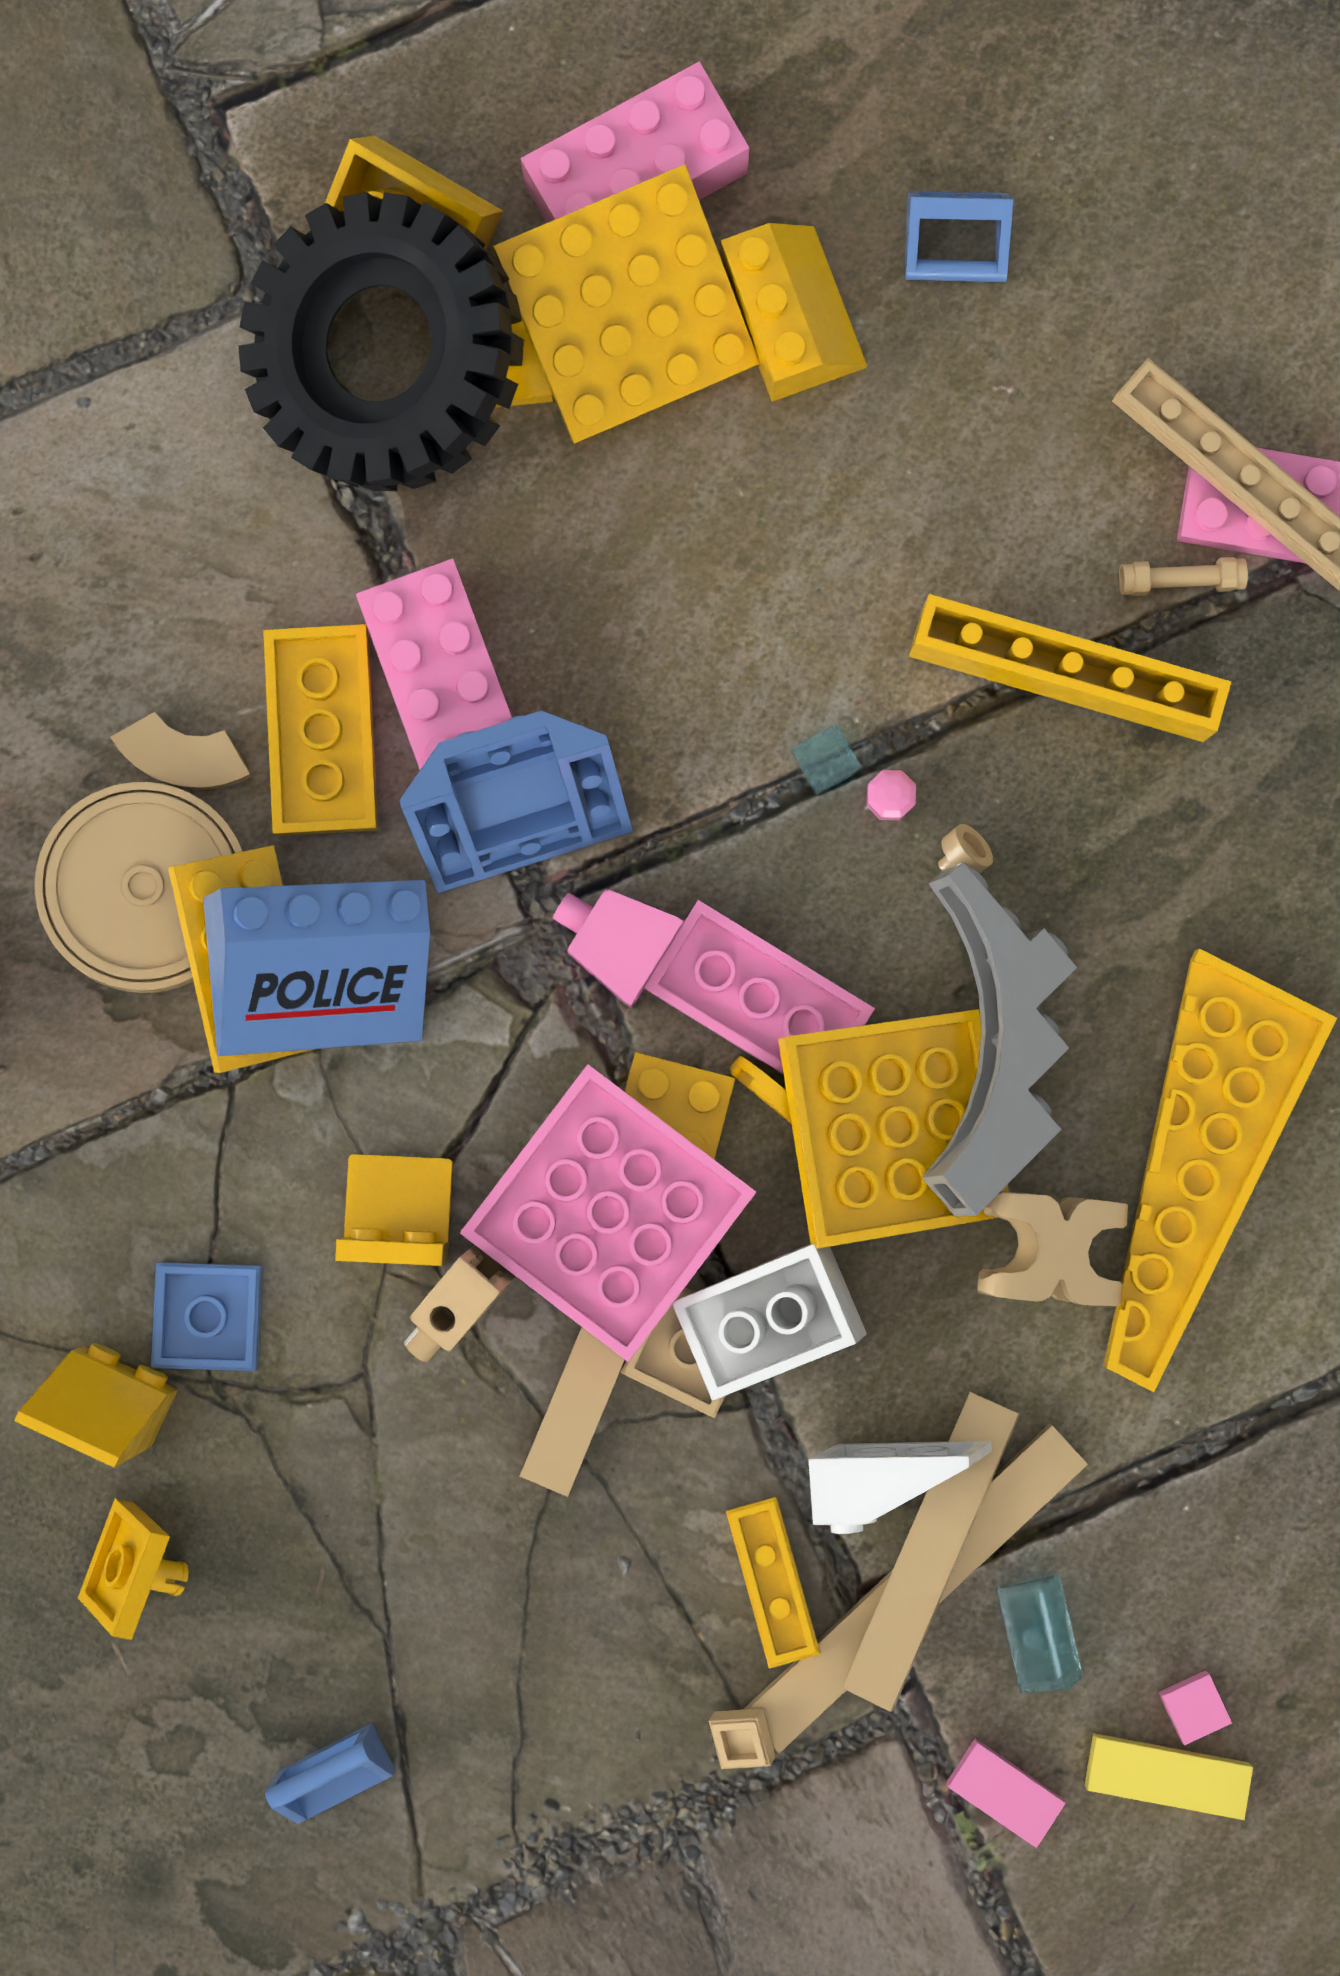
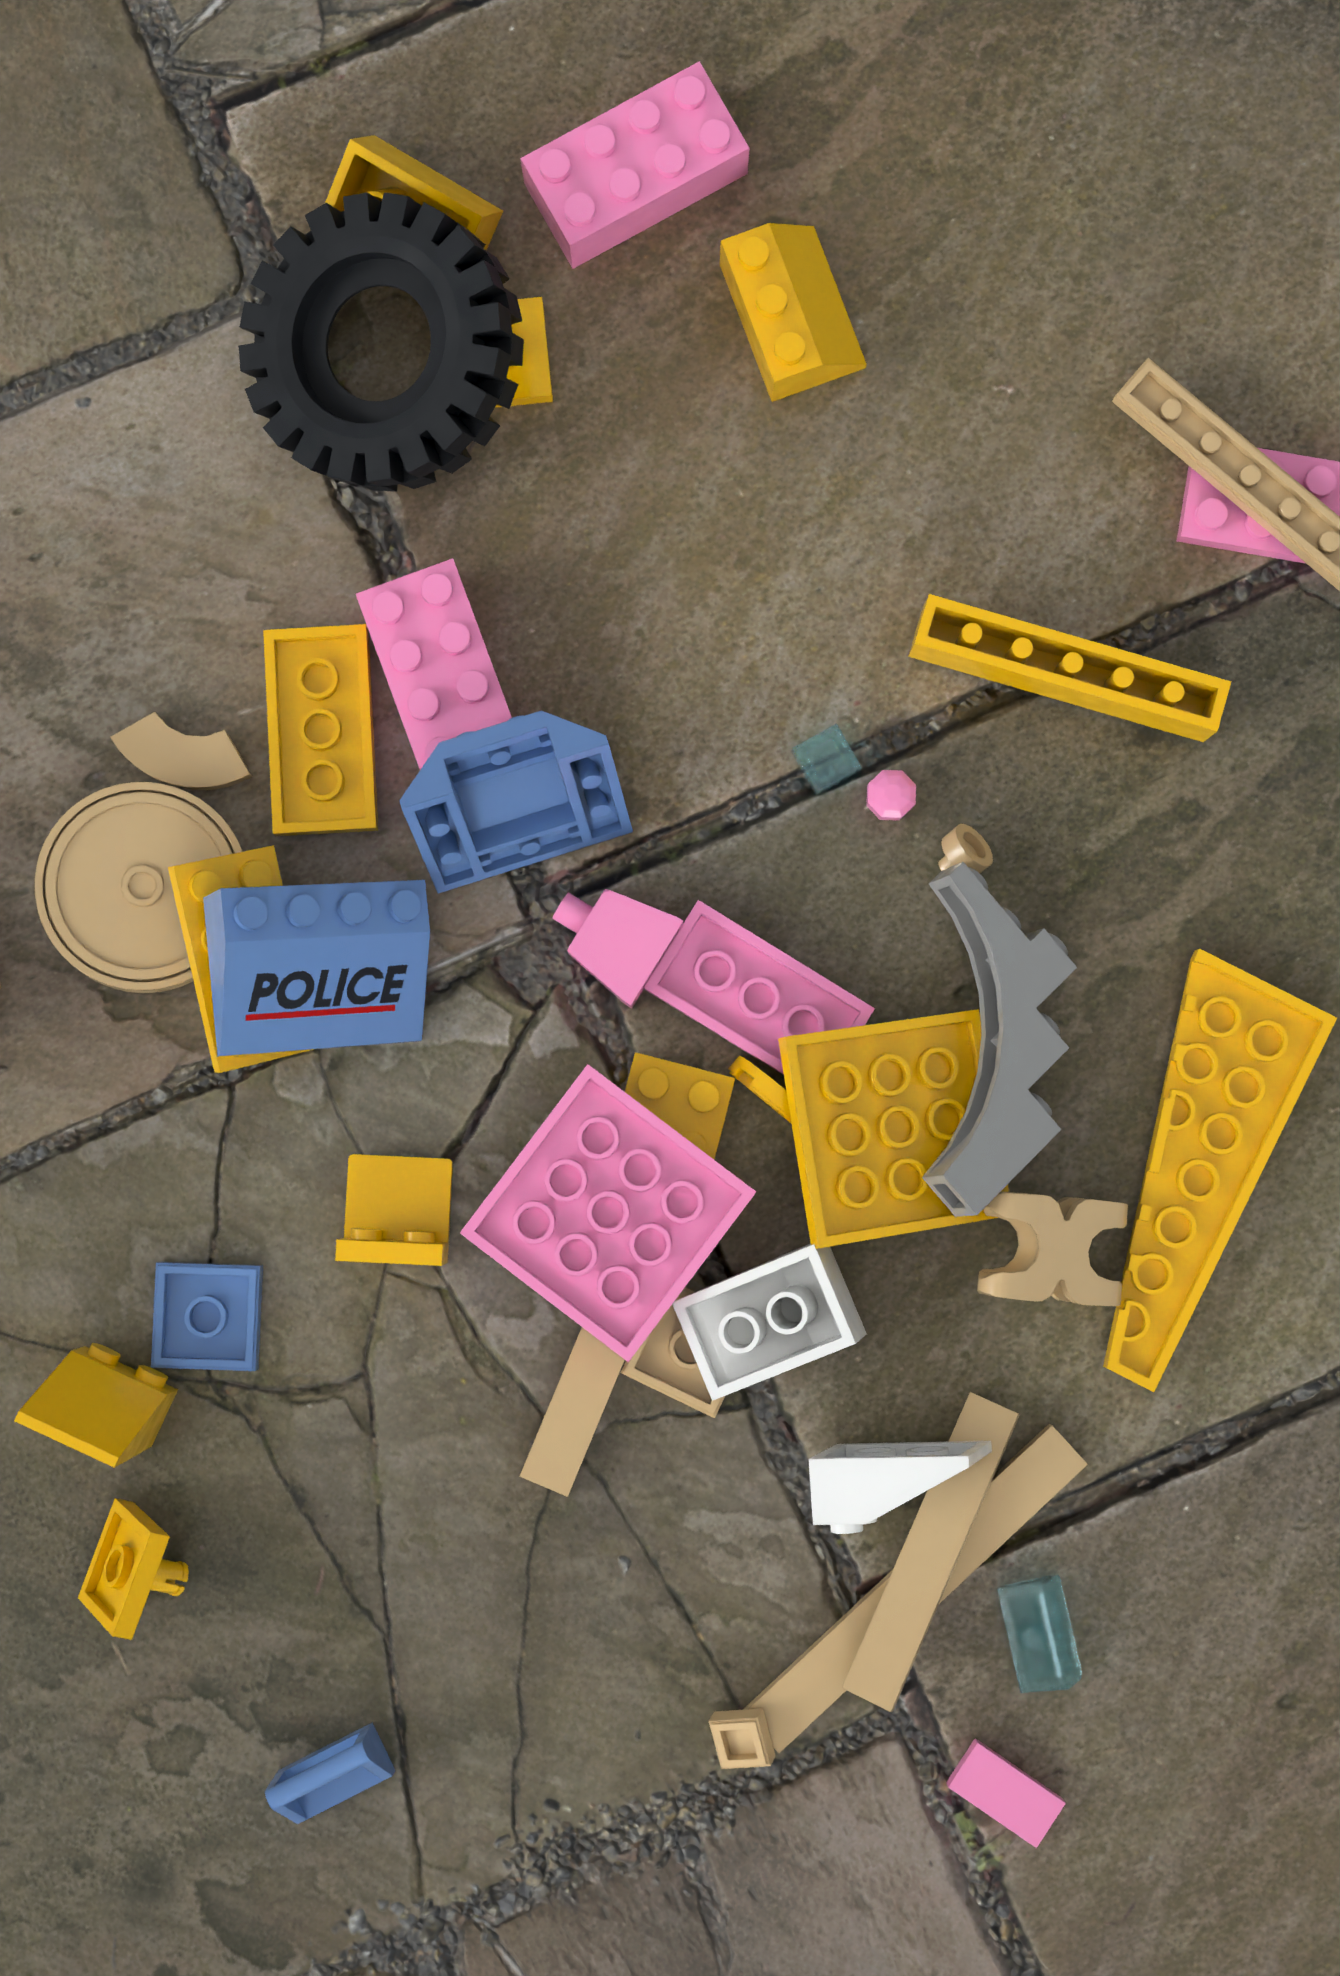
(468, 1292): tan torso -> none
(627, 304): yellow plate -> none
(773, 1582): yellow tile -> none
(965, 207): medium blue tile -> none
(1168, 1776): light yellow tile -> none
(1195, 1707): bright pink tile -> none
(1226, 575): tan bar -> none

